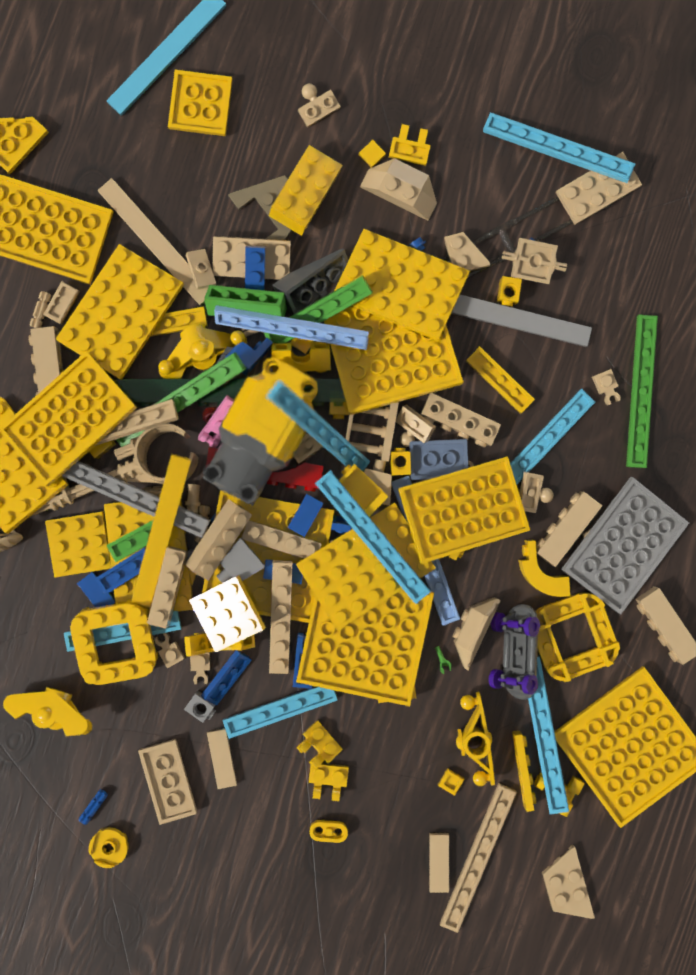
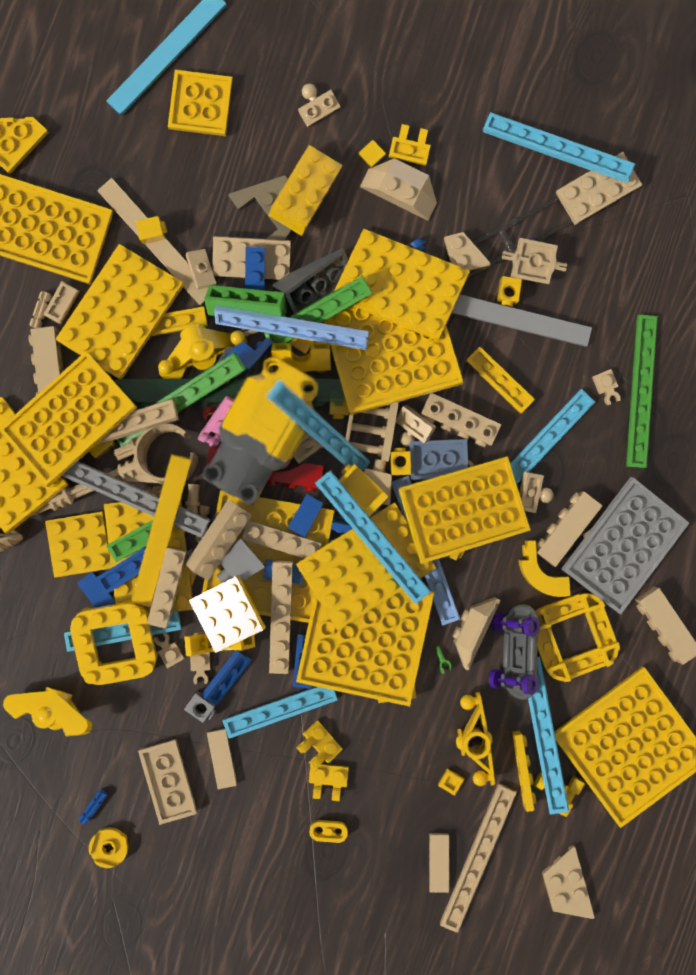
(151, 229): none -> yellow brick

